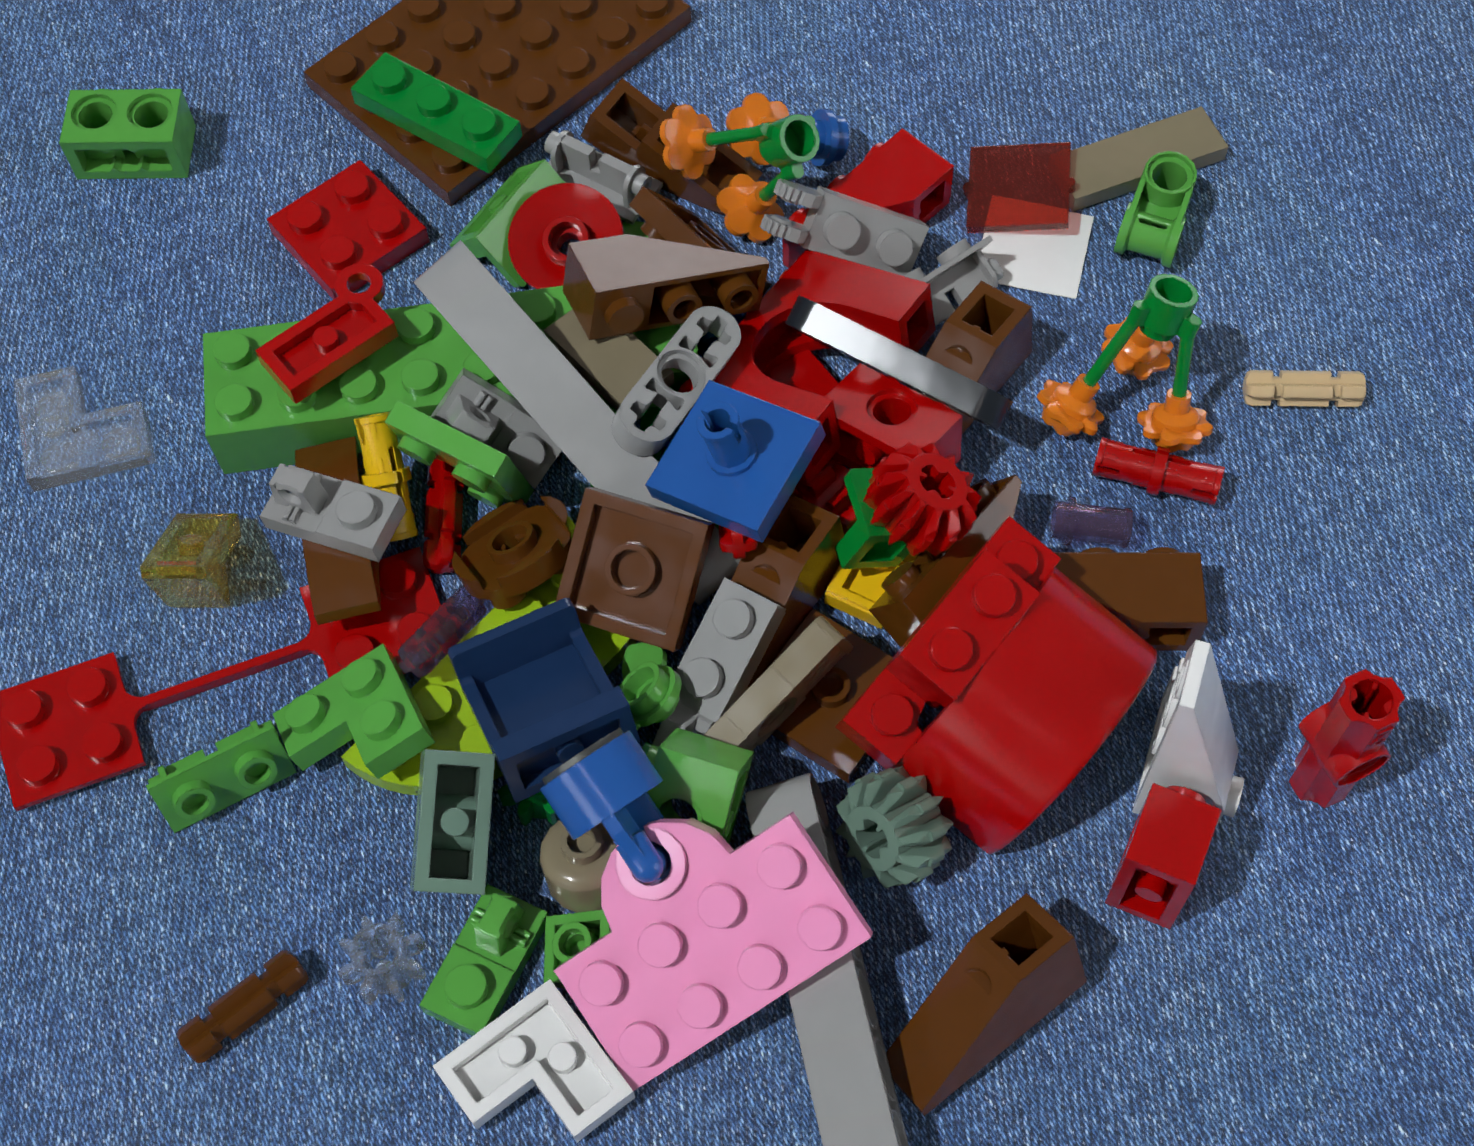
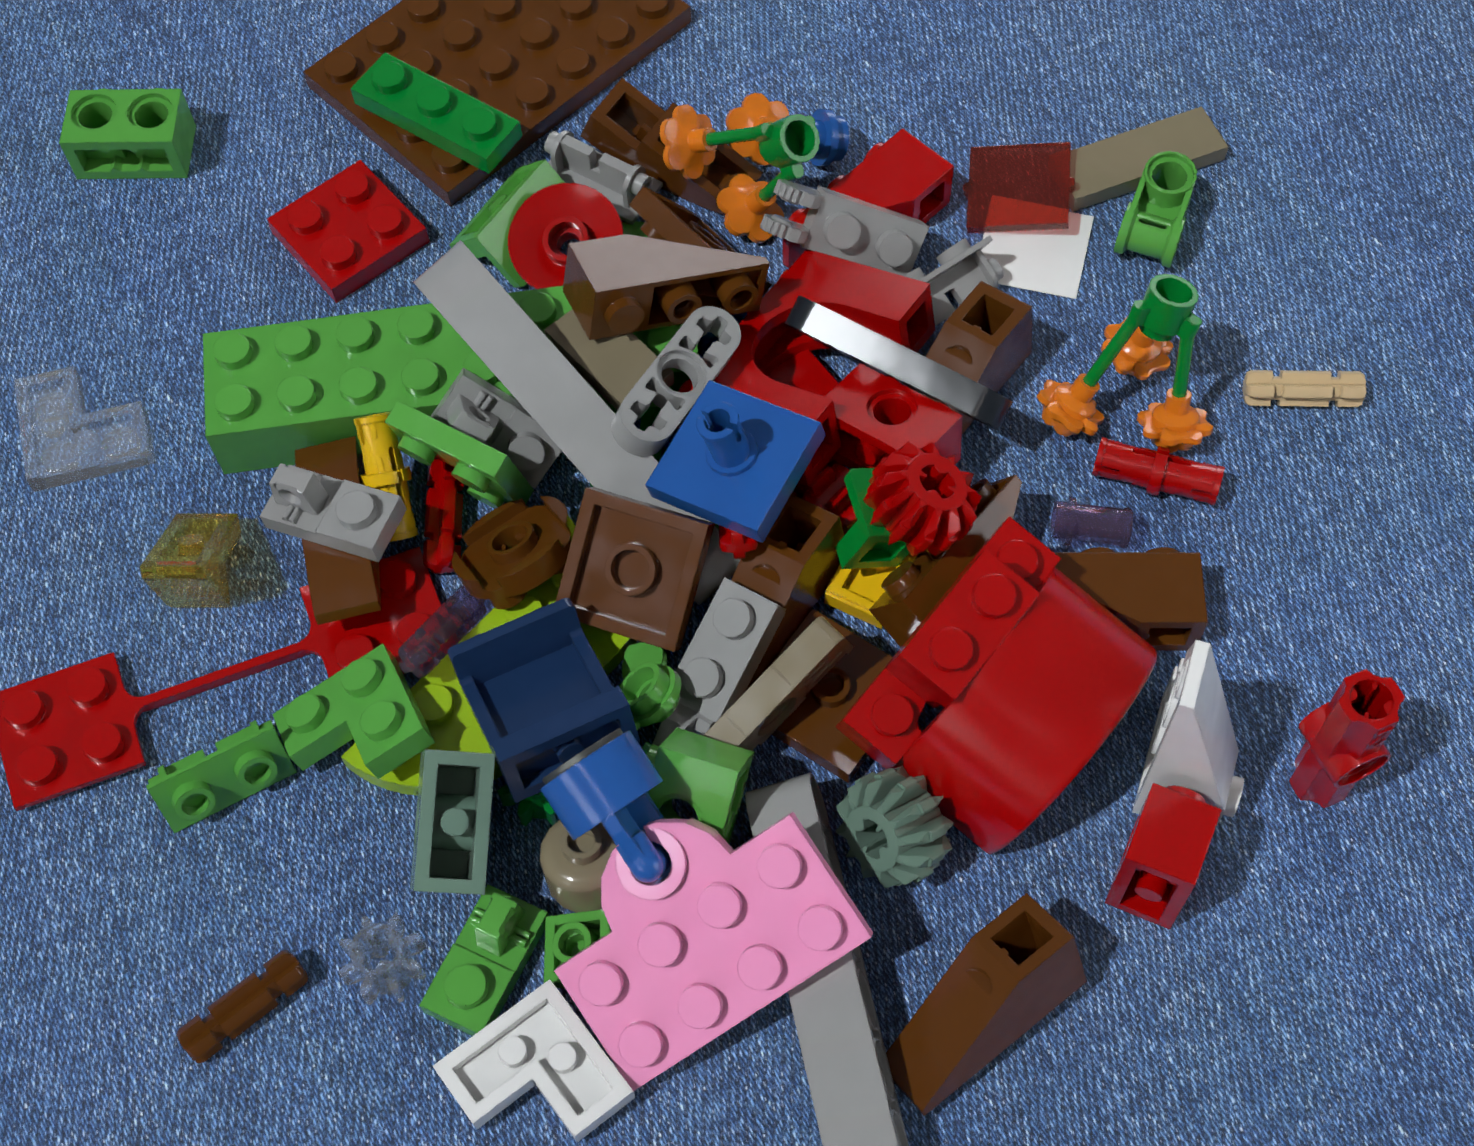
(331, 337): red hinge -> none

